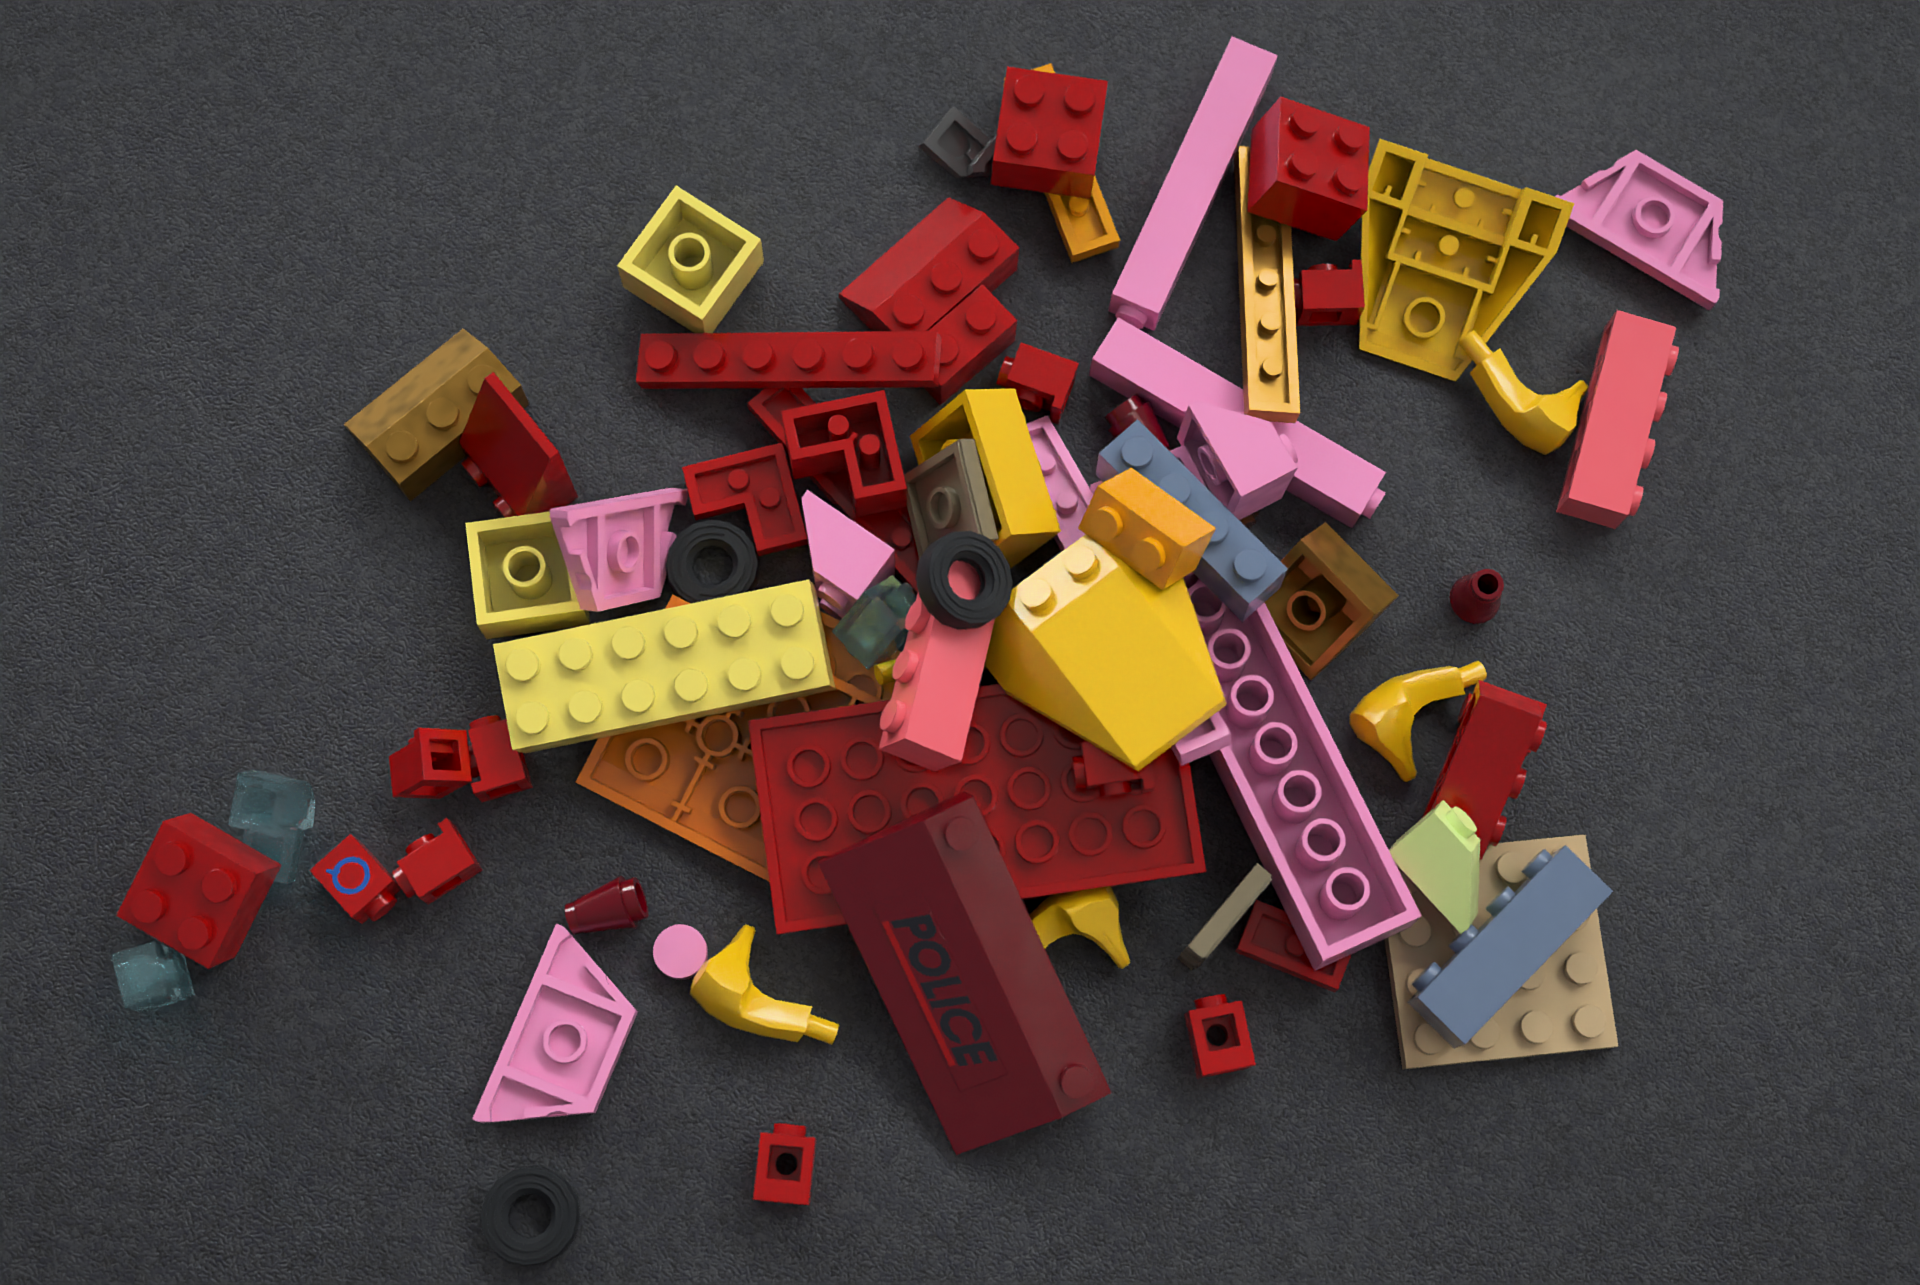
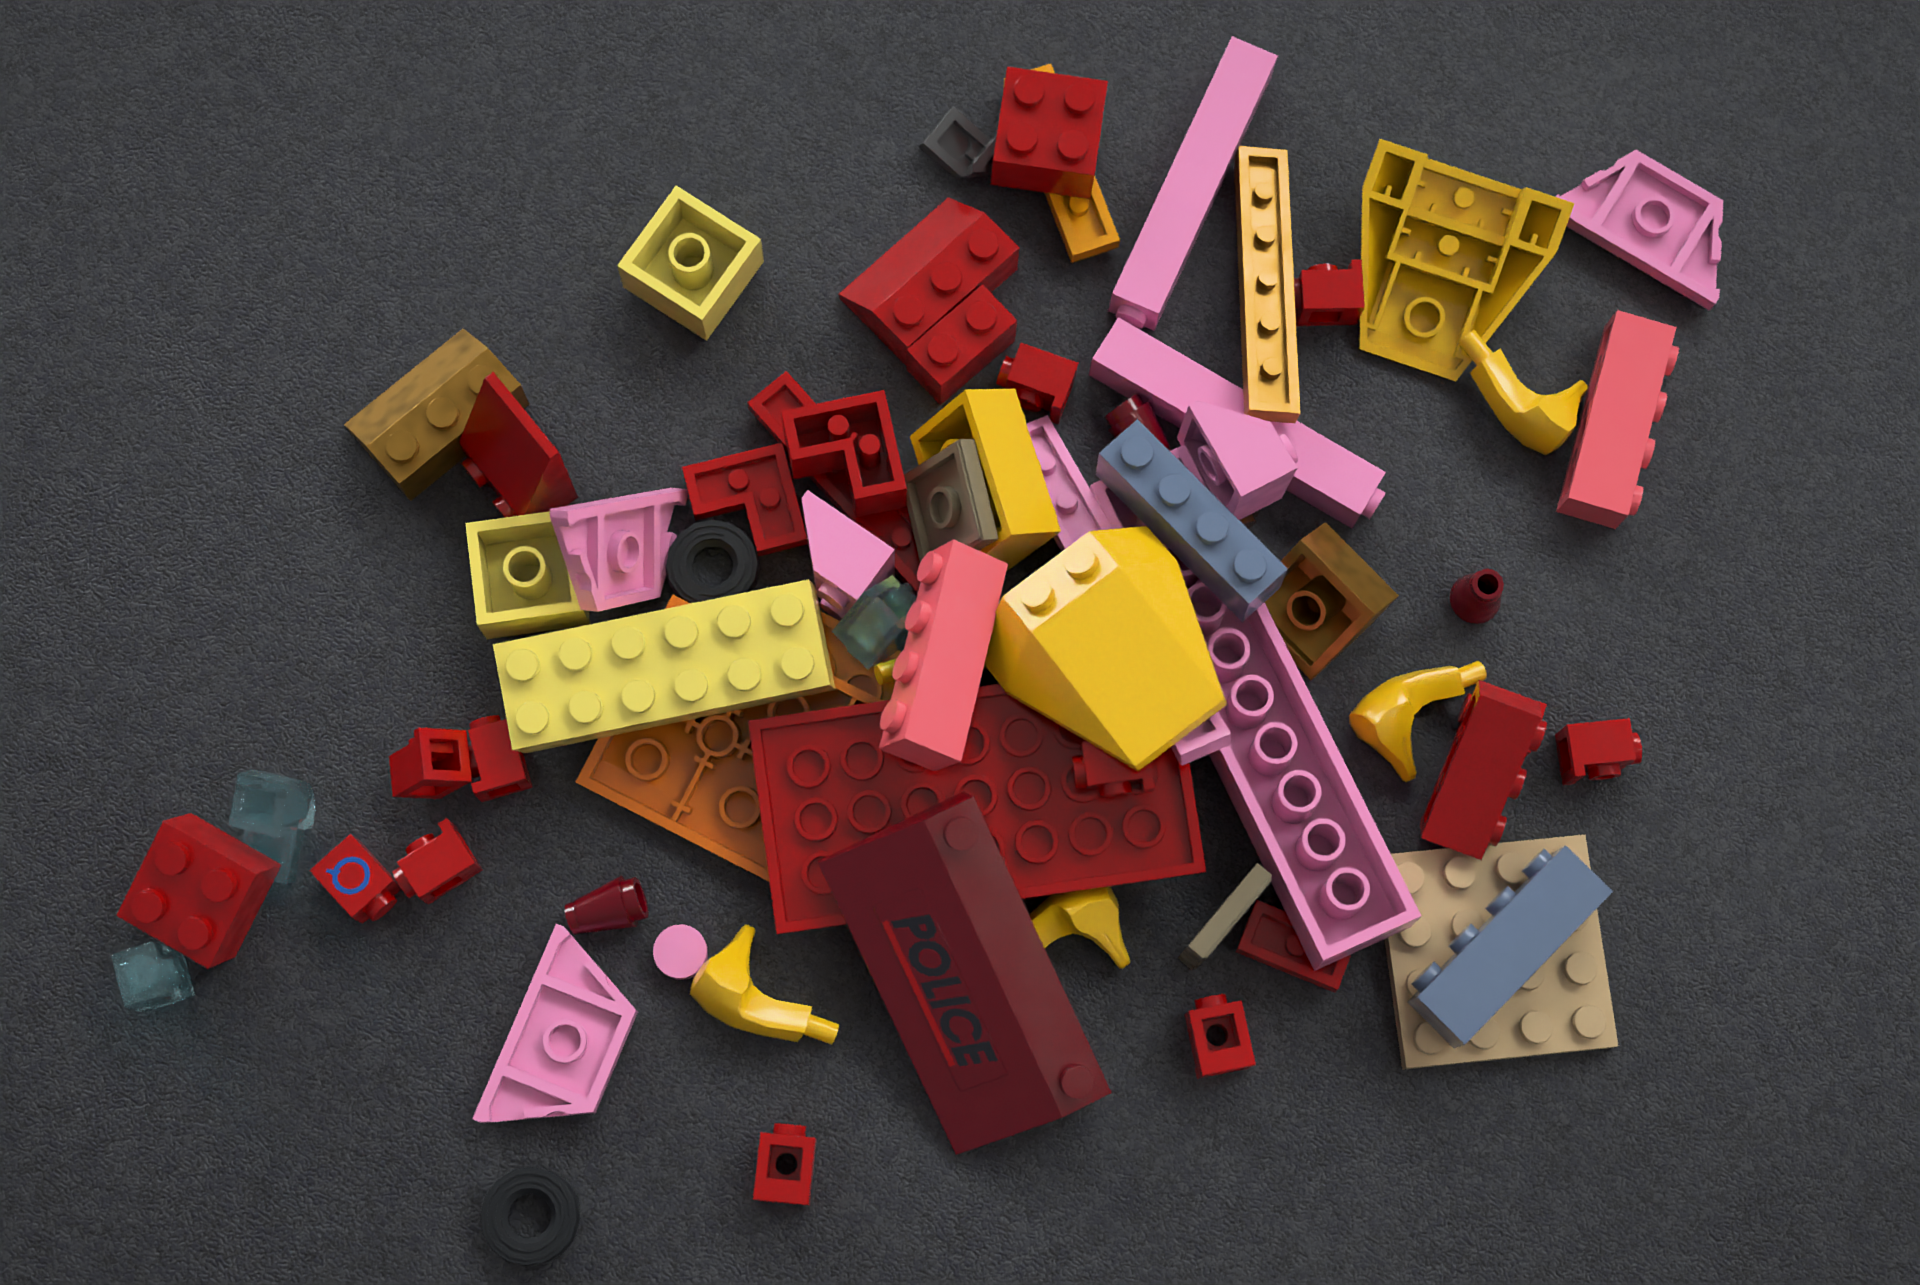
(789, 360): red plate -> none
(935, 587): black tyre -> none
(1146, 528): light orange brick -> none
(1308, 169): red brick -> none
(1443, 862): yellowish green slope -> none
(1597, 749): none -> red brick

